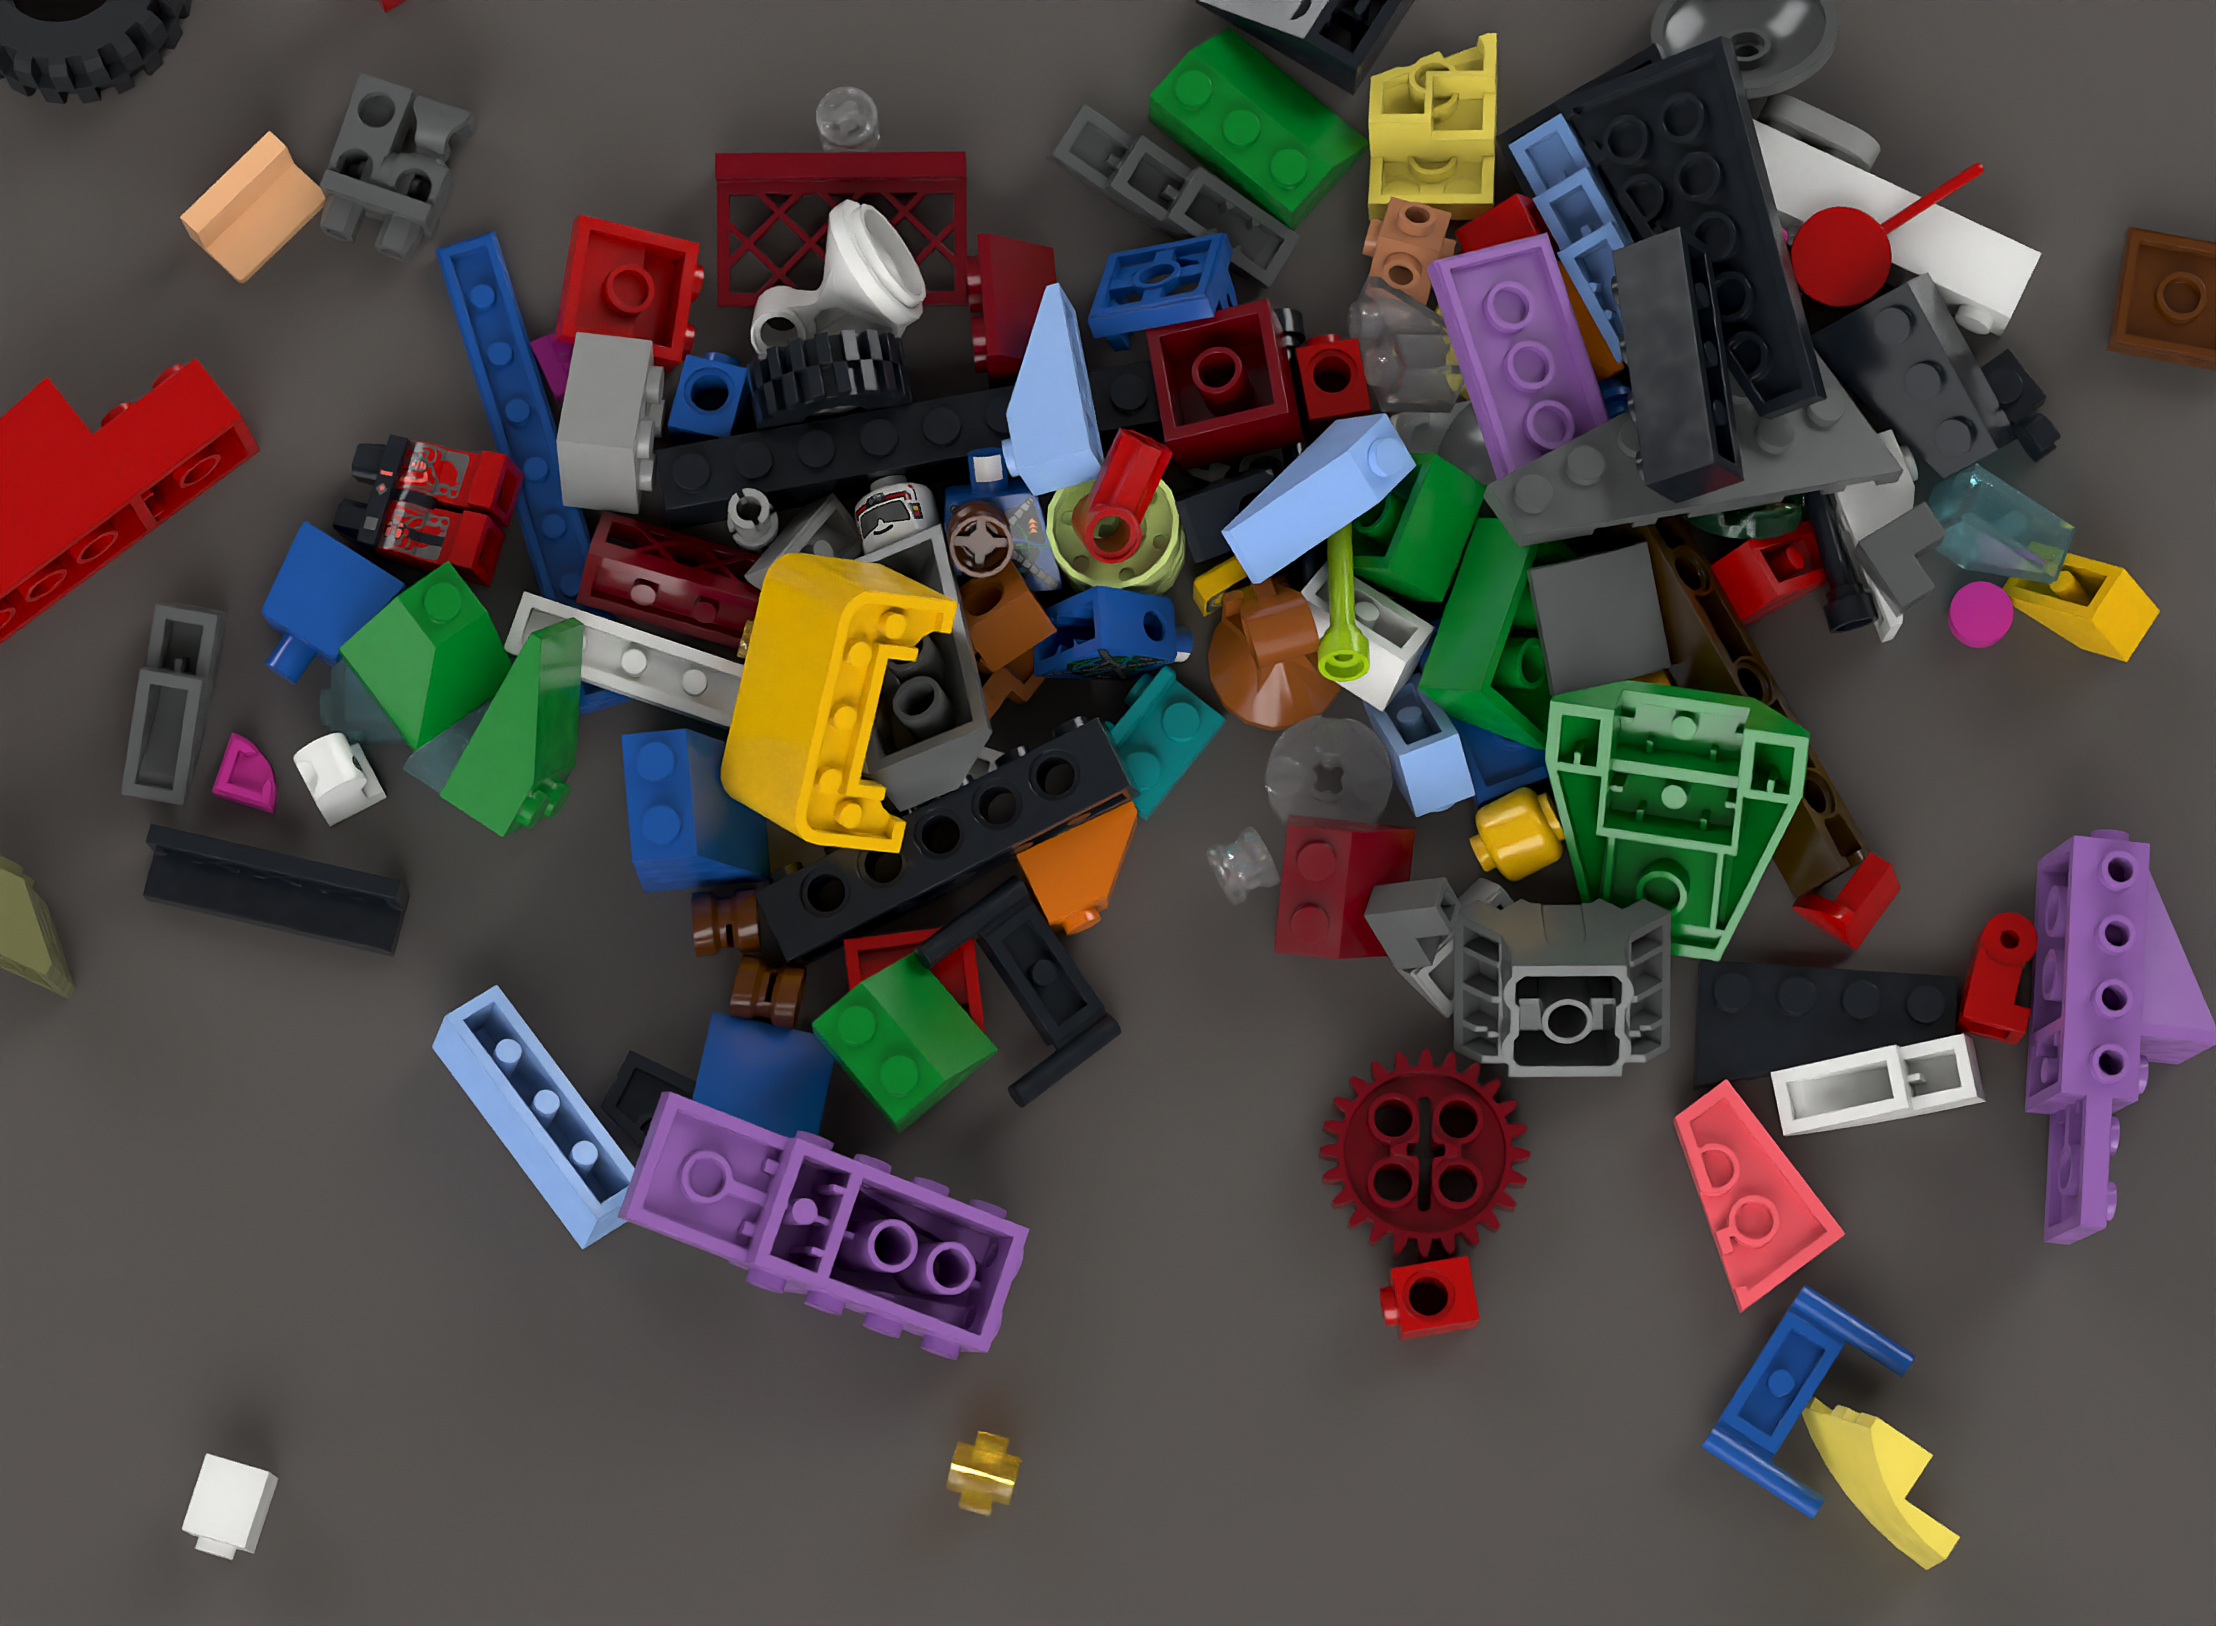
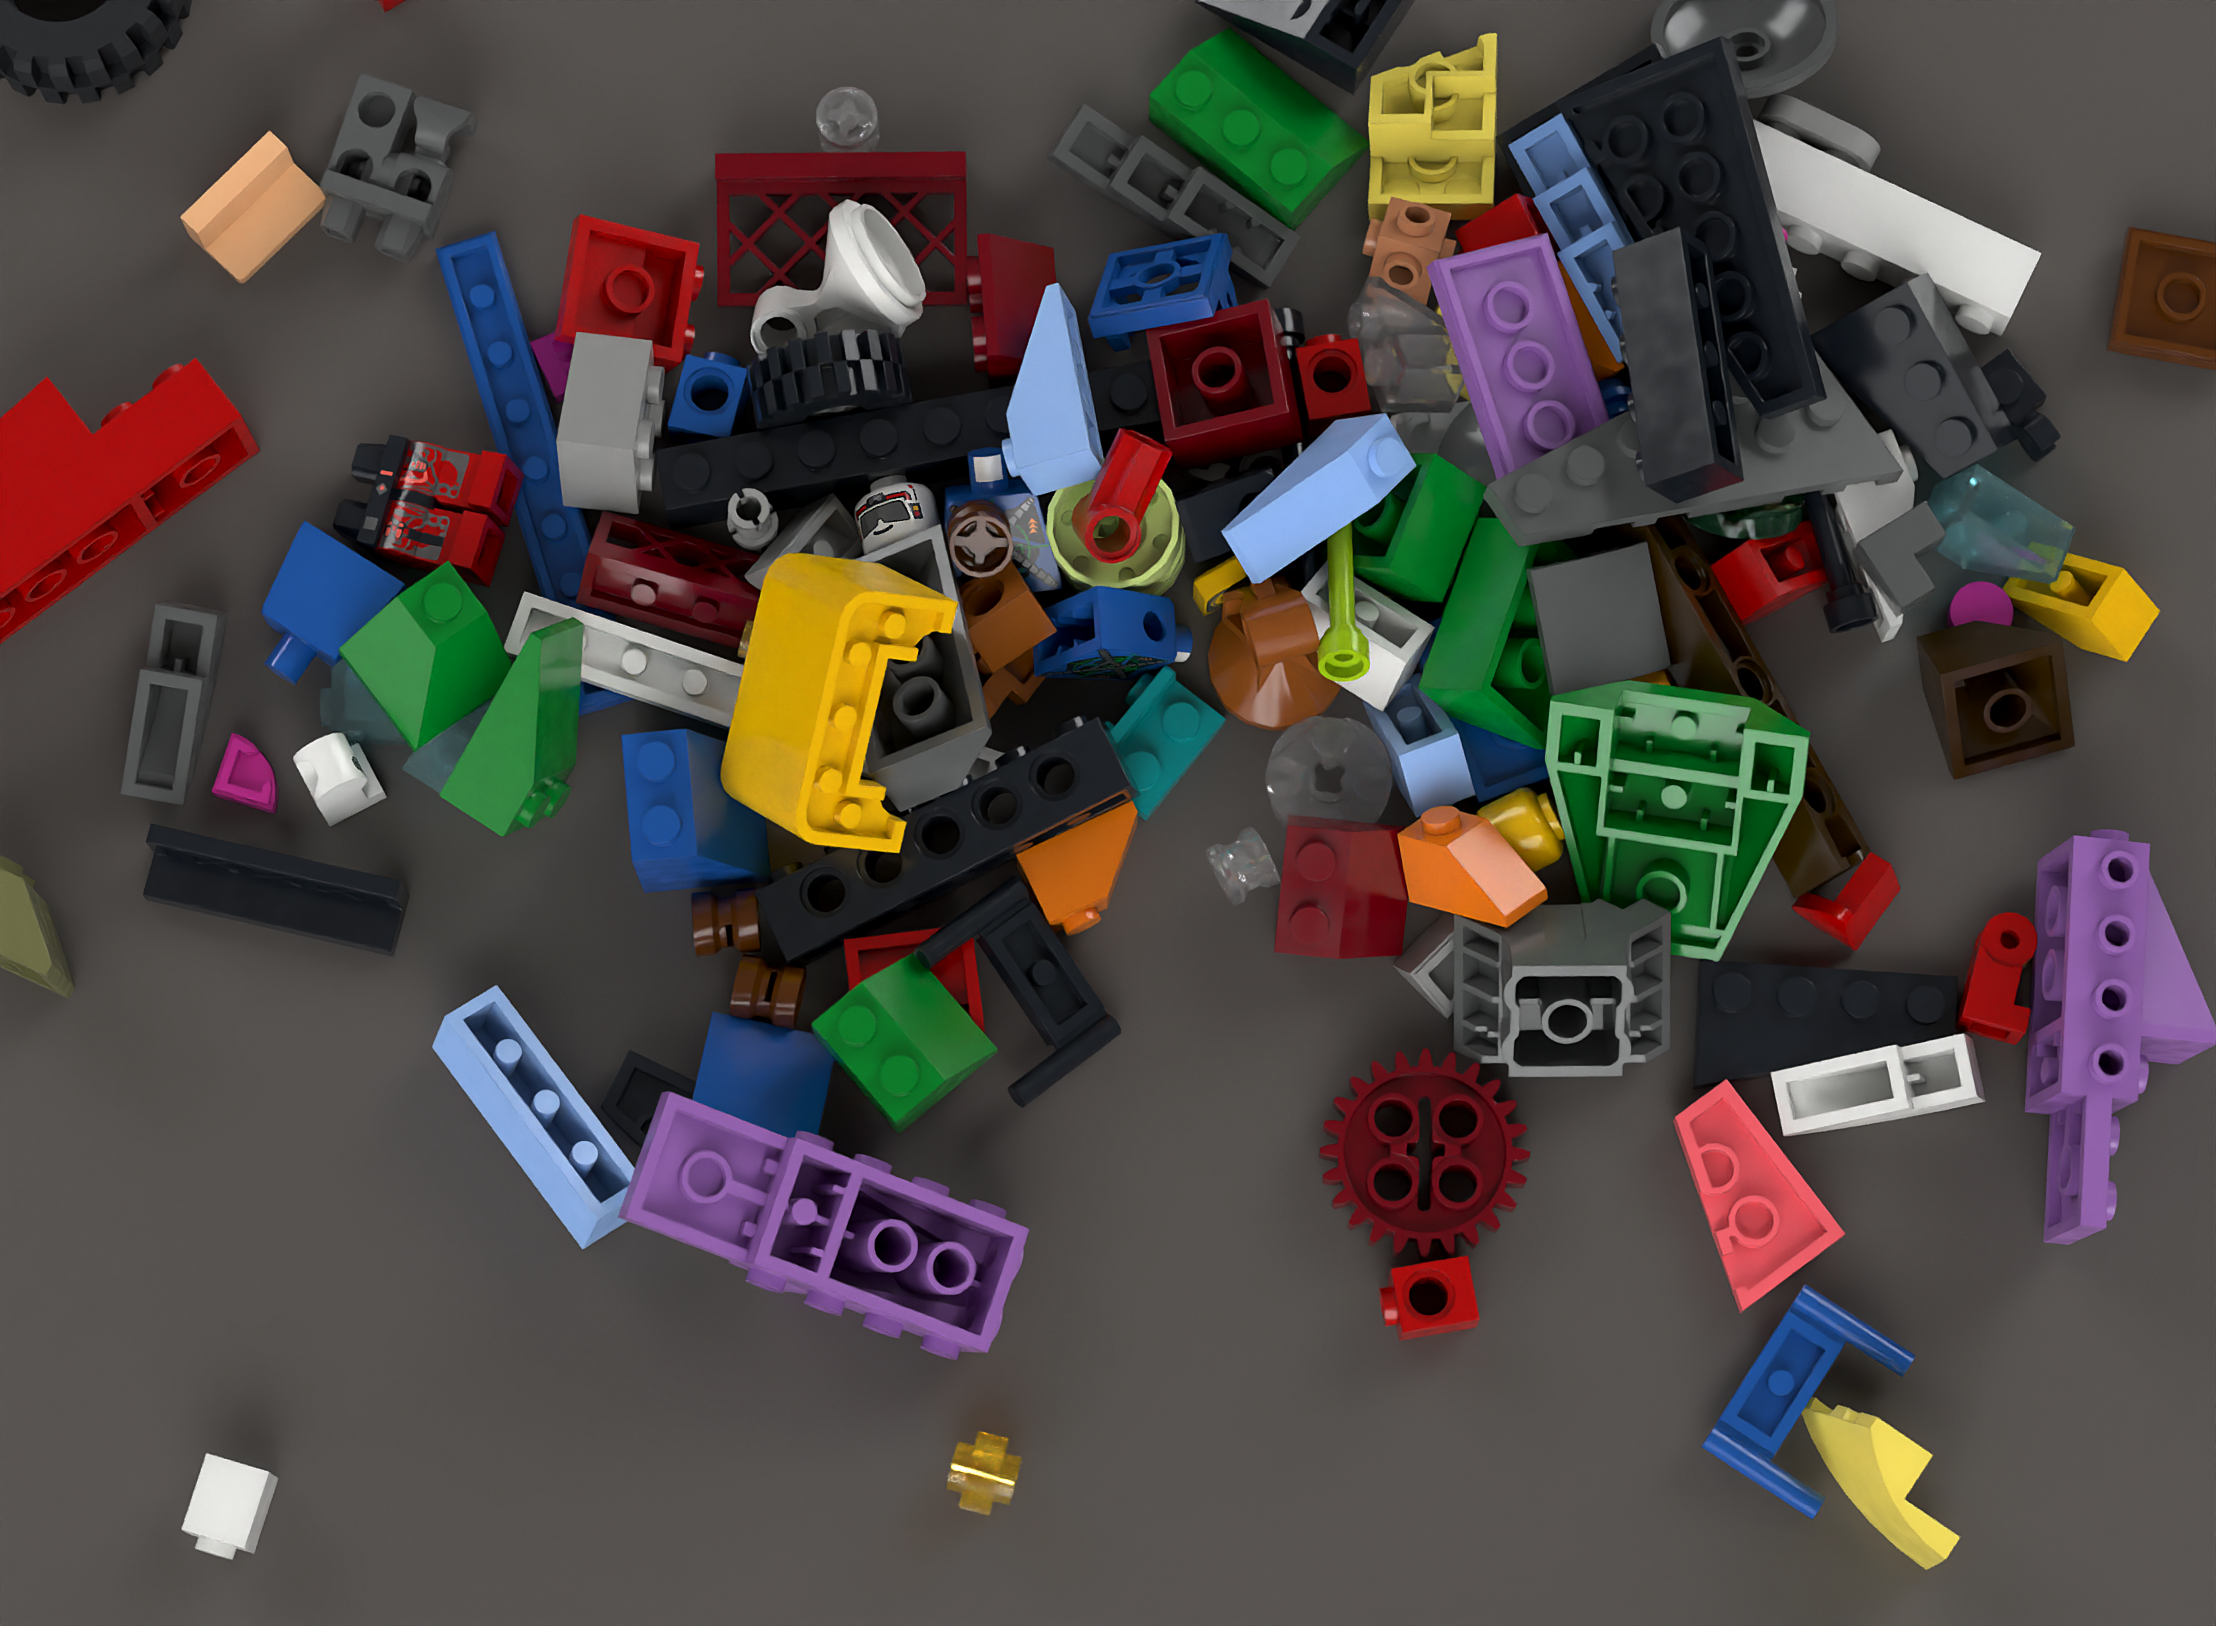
(1412, 918): dark grey piece -> none
(1467, 868): none -> orange slope
(1846, 254): red piece -> none
(1995, 694): none -> dark brown slope

